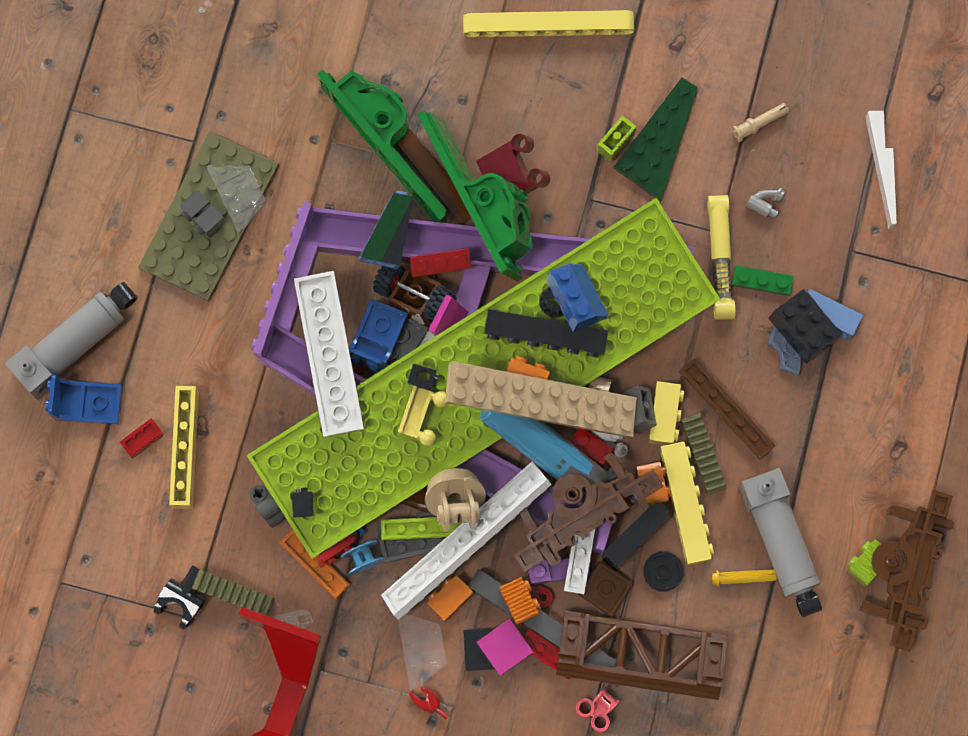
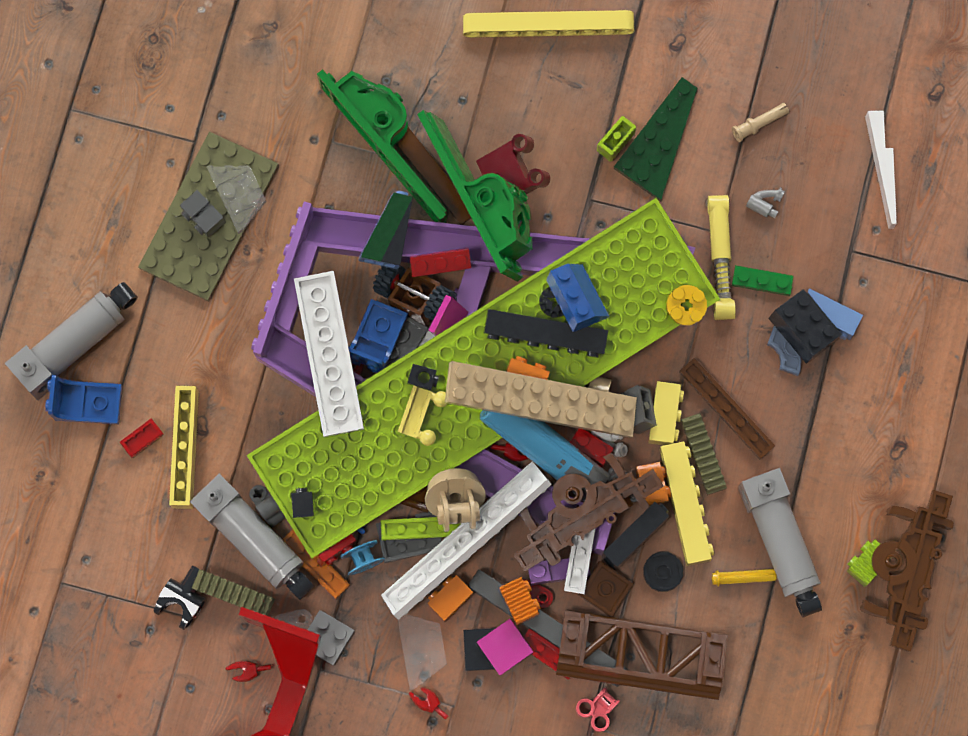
(249, 669): none -> red hand
(251, 536): none -> light grey piece
(333, 636): none -> light grey plate
(510, 452): none -> red hand
(680, 295): none -> yellow plate

